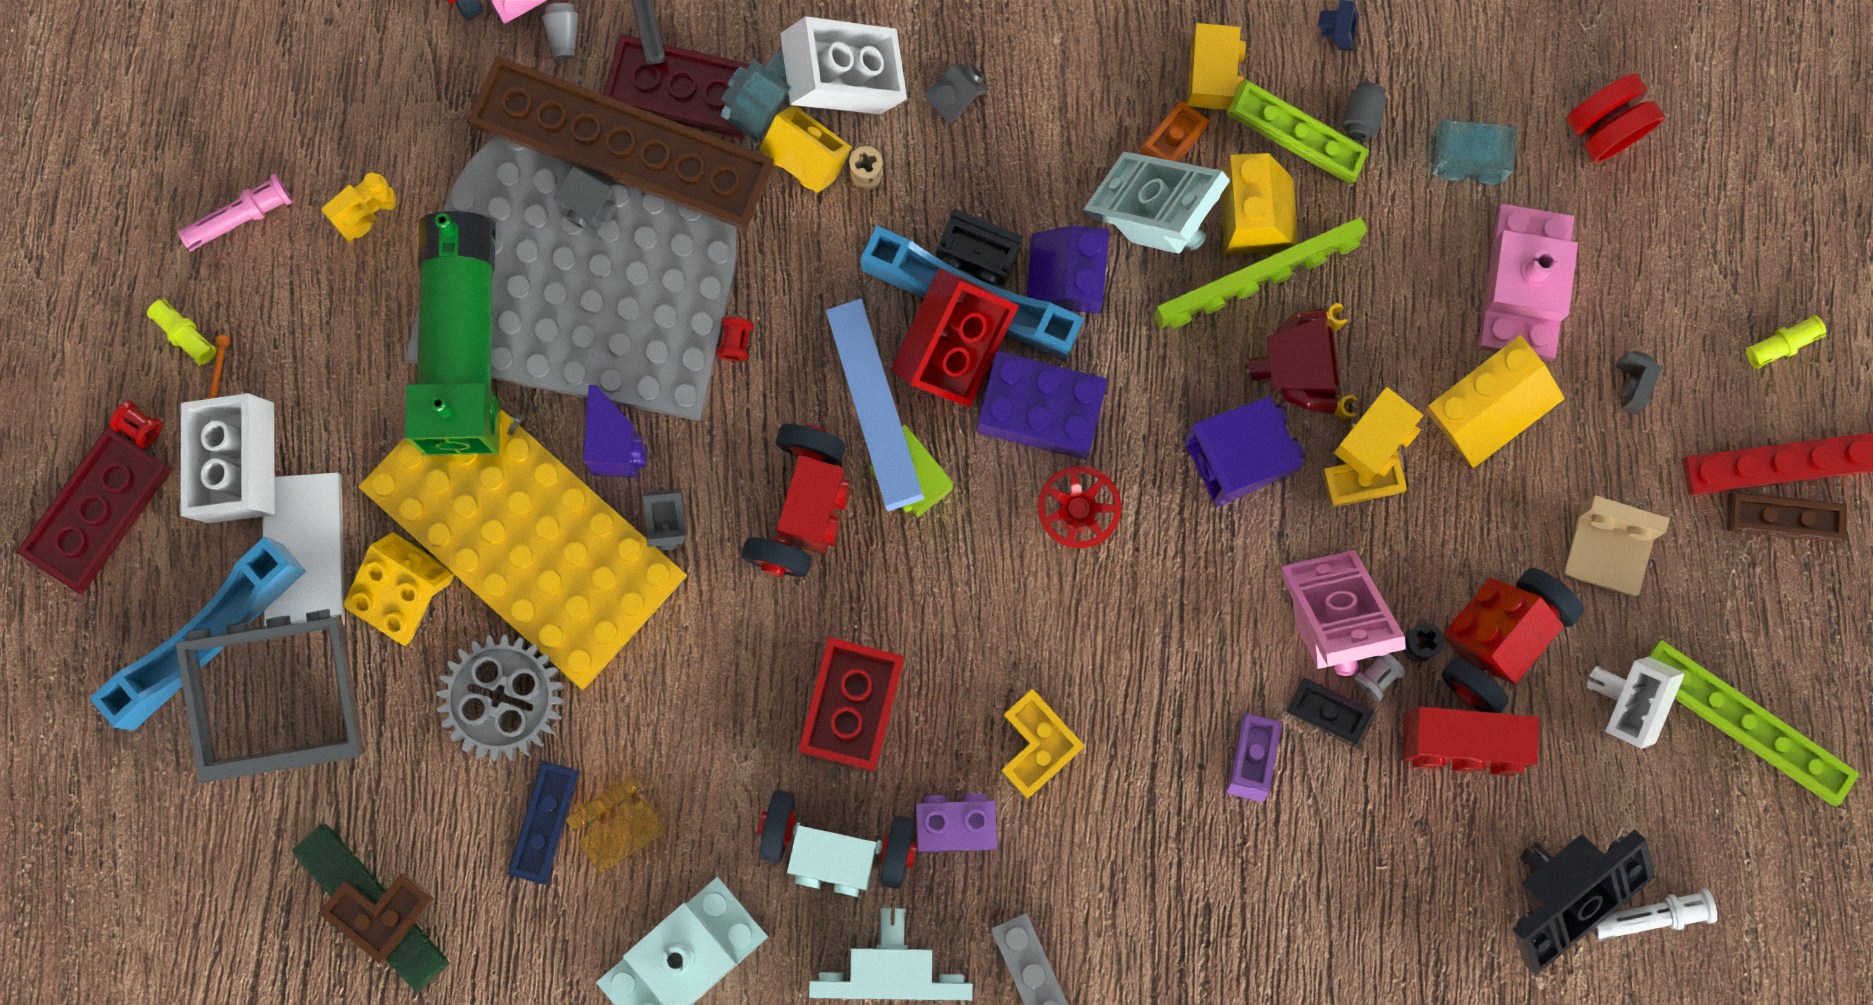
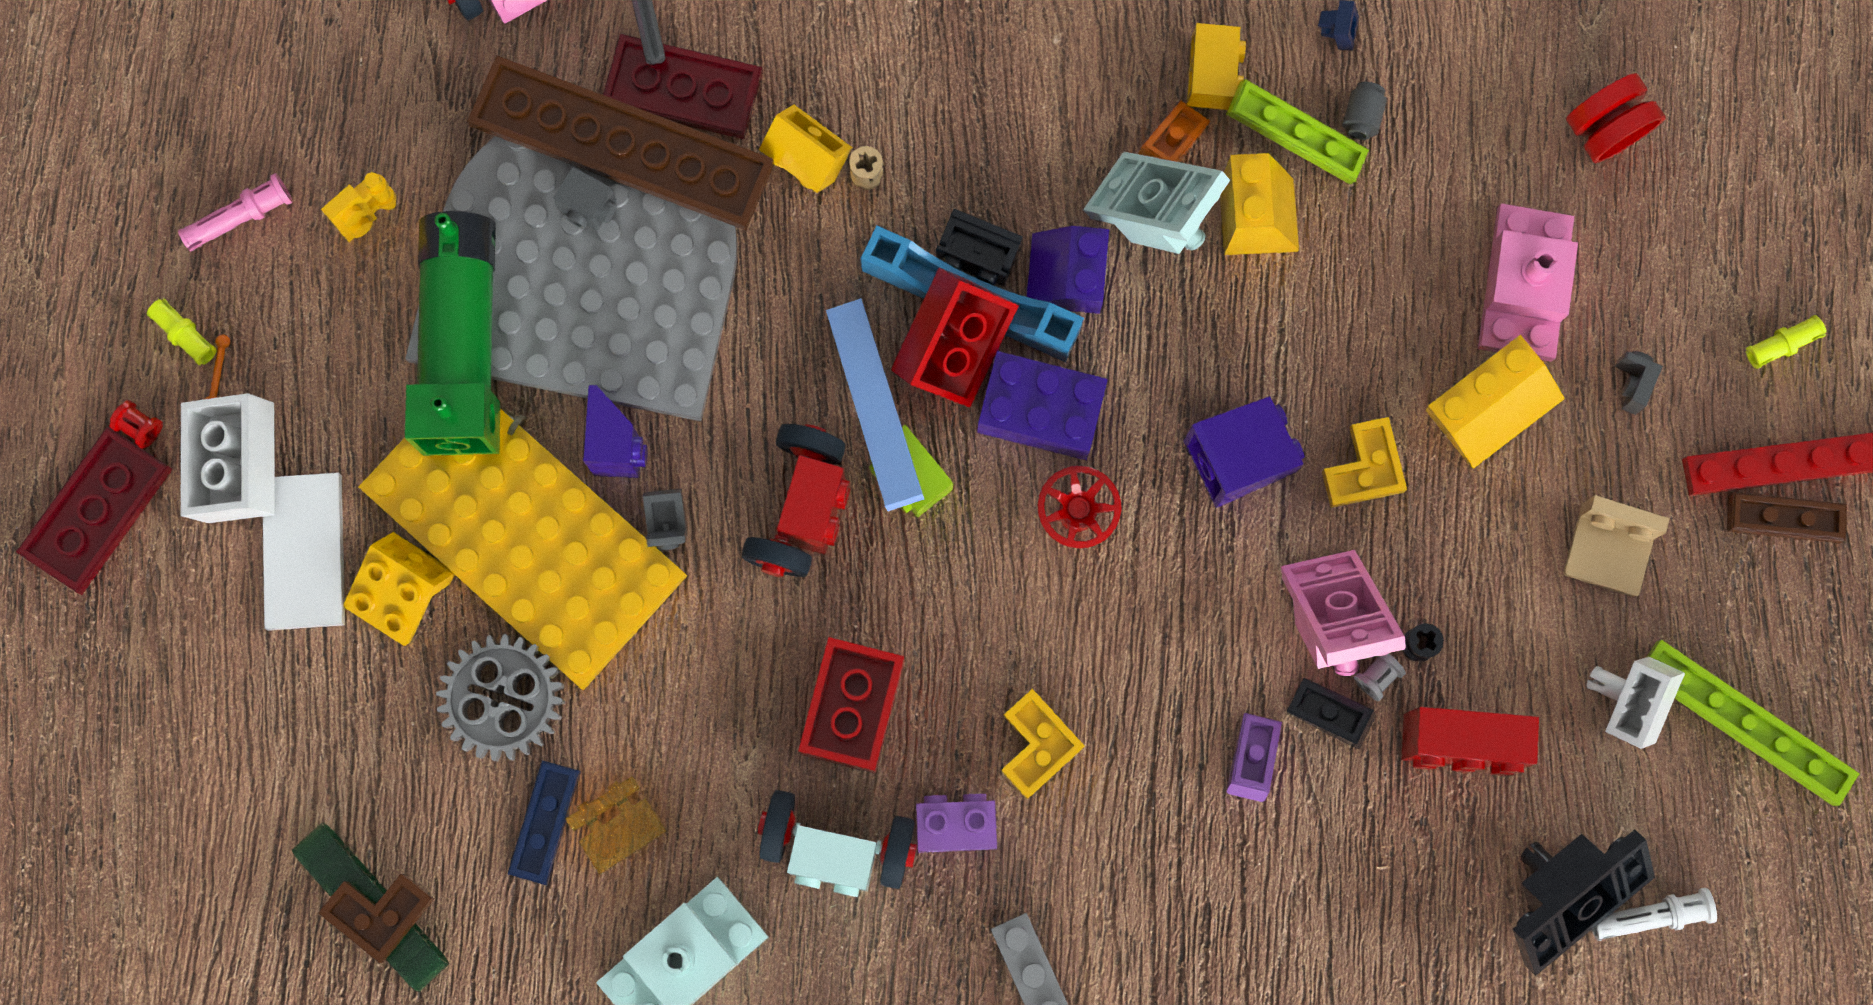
(211, 769): dark grey window -> none
(249, 589): dark azure arch -> none
(561, 29): light grey cone -> none
(734, 339): red bush -> none
(756, 96): clear light blue brick -> none
(843, 65): white brick -> none
(891, 971): light aqua brick -> none
(956, 90): dark grey bracket -> none
(1247, 280): lime plate -> none
(1305, 362): dark red torso -> none
(1378, 435): yellow brick -> none
(1473, 151): clear light blue brick -> none
(1505, 634): red brick -> none

